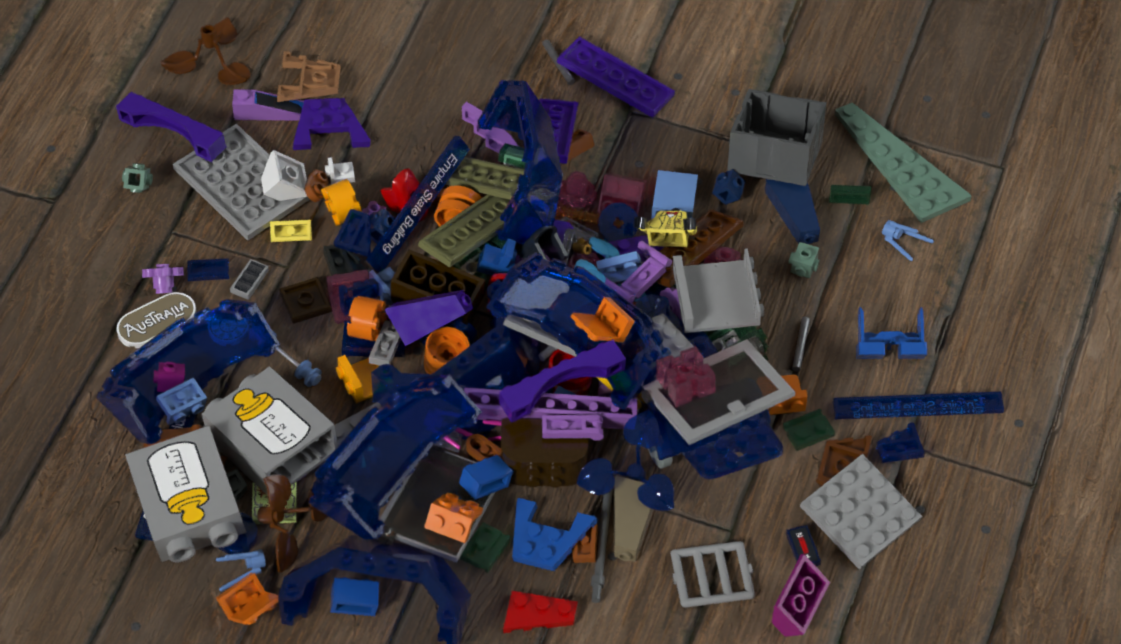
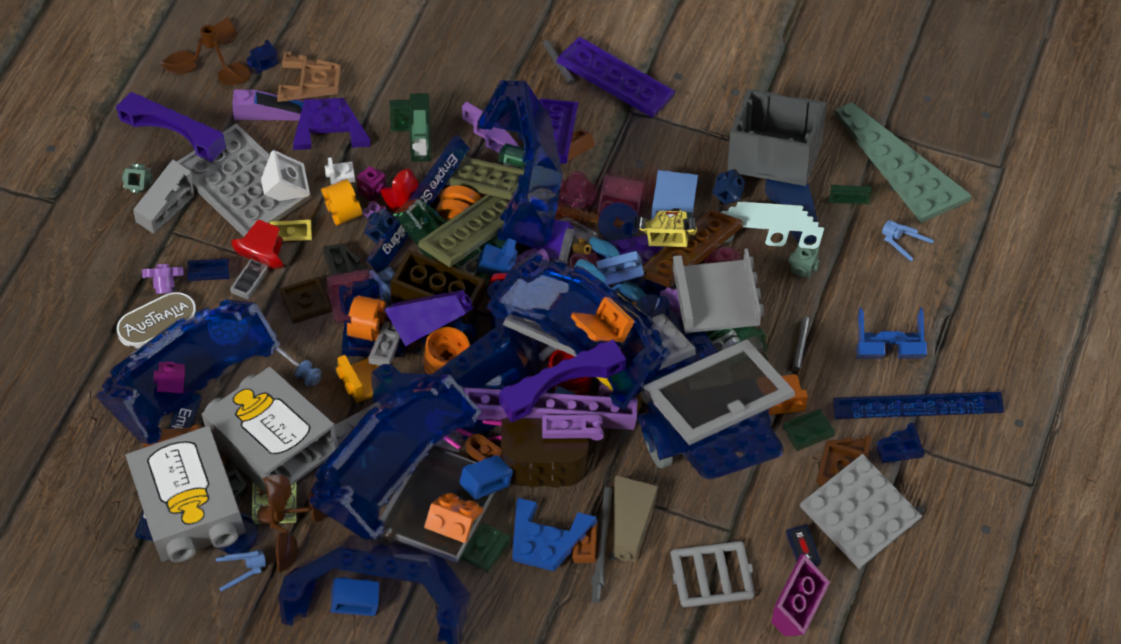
(165, 197): none -> light grey wedge
(182, 401): medium blue bracket -> none
(246, 600): orange bracket -> none
(261, 244): none -> red piece
(263, 57): none -> clear blue brick
(315, 182): dark orange plate -> none
(355, 233): clear blue wing -> none
(370, 183): none -> magenta brick
(413, 116): none -> clear green brick
(419, 220): none -> clear green wedge
(533, 611): red wing -> none
(546, 240): black piece -> none
(644, 276): medium lavender plate -> none
(657, 491): clear blue plant -> none
(685, 376): clear pink brick -> none
(777, 219): none -> light aqua piece

